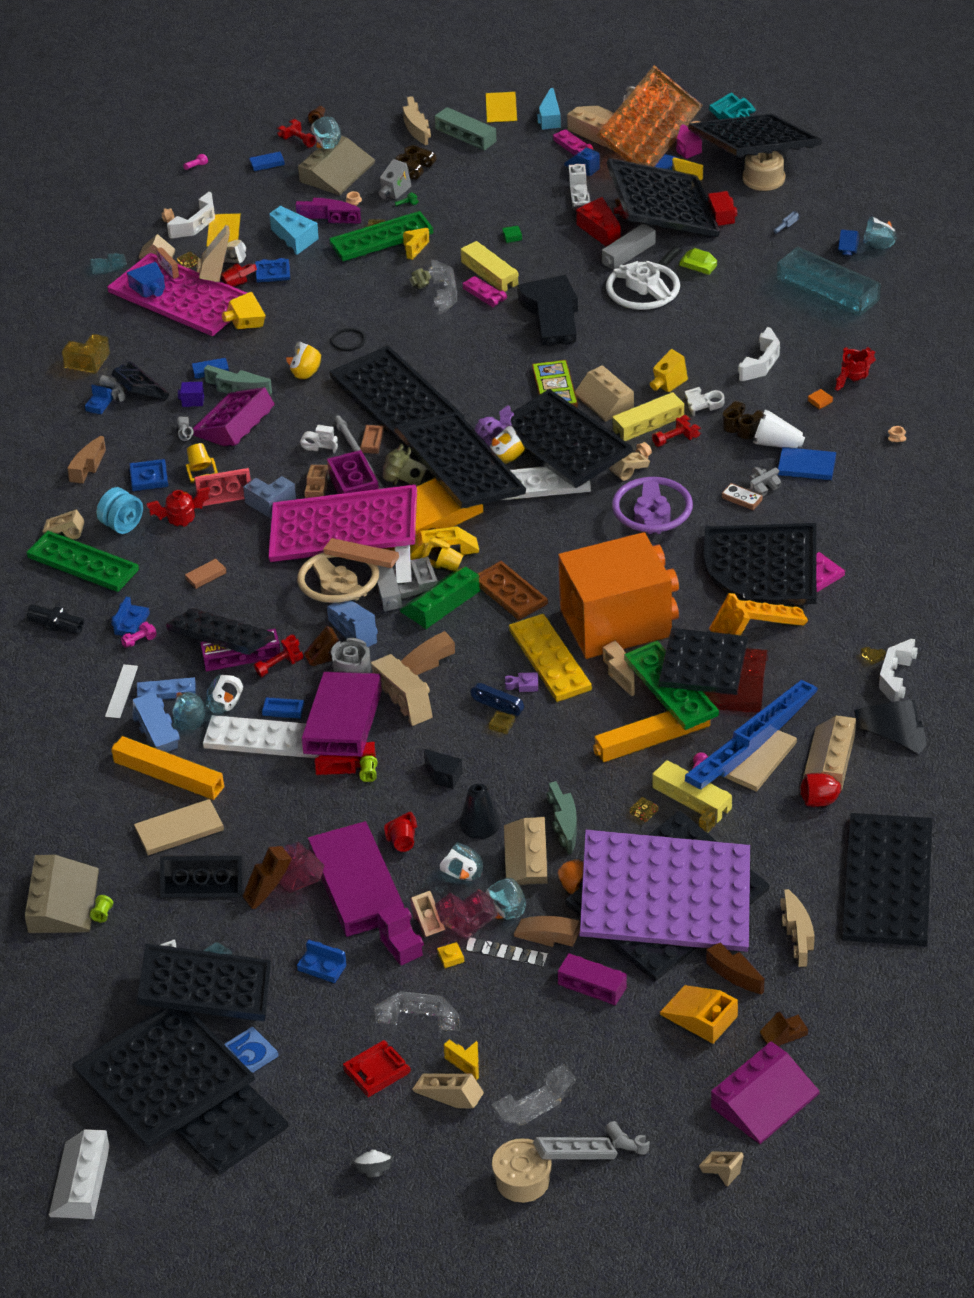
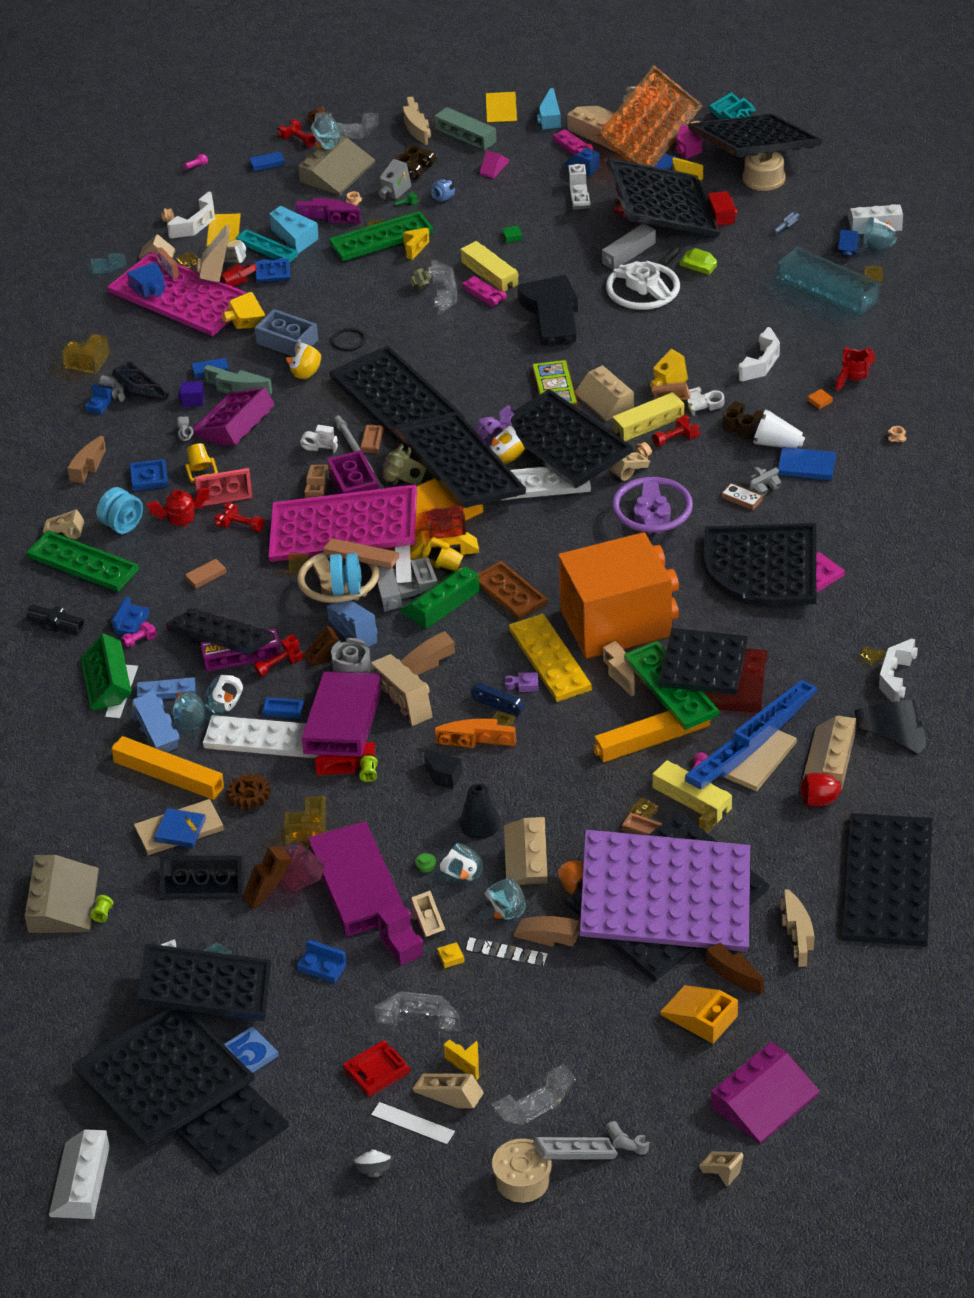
(105, 673): none -> green slope
(180, 827): none -> blue tile
(231, 514): none -> red bar
(249, 791): none -> reddish brown gear
(261, 495): sand blue brick -> none
(266, 246): none -> teal plate
(283, 331): none -> sand blue brick
(296, 560): none -> clear yellow tile
(306, 823): none -> clear yellow brick
(344, 574): none -> medium azure wheel
(355, 130): none -> clear slope
(401, 831): red piece -> none
(413, 1123): none -> white sticker
(425, 862): none -> bright green plate
(442, 190): none -> medium blue head
(445, 521): none -> clear red slope
(468, 732): none -> orange slope
(468, 915): clear pink brick -> none
(493, 164): none -> dark pink slope
(565, 816): sand green slope -> none
(592, 979): magenta brick -> none
(599, 221): red wedge -> none
(639, 825): none -> nougat tile
(679, 389): none -> nougat tile
(736, 614): light orange bracket -> none
(783, 1030): reddish brown slope -> none
(859, 216): none -> white slope
(874, 273): none -> clear yellow tile

